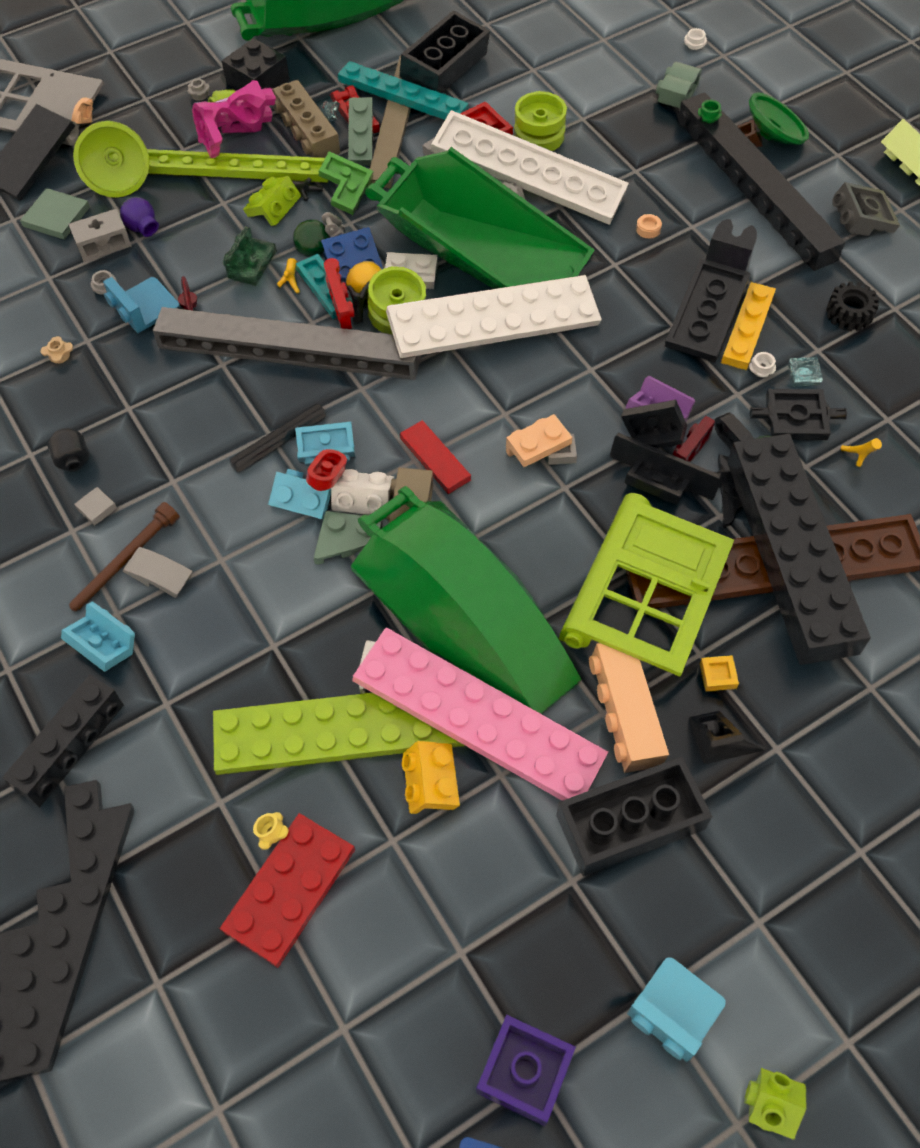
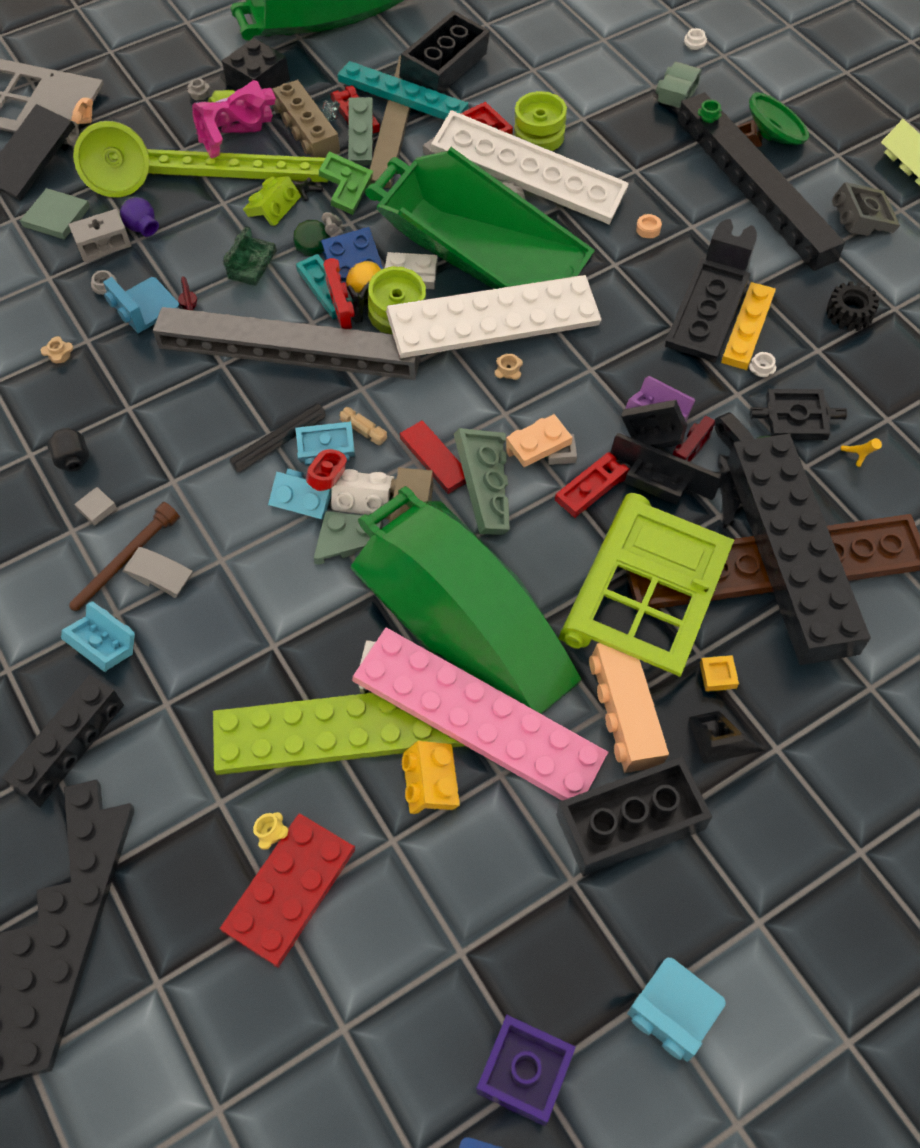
(289, 275): yellow bar -> none
(363, 426): none -> tan axle
(483, 469): none -> sand green wing
(508, 367): none -> tan plate
(591, 484): none -> red plate
(776, 1103): lime brick -> none
(805, 371): clear light blue plate -> none

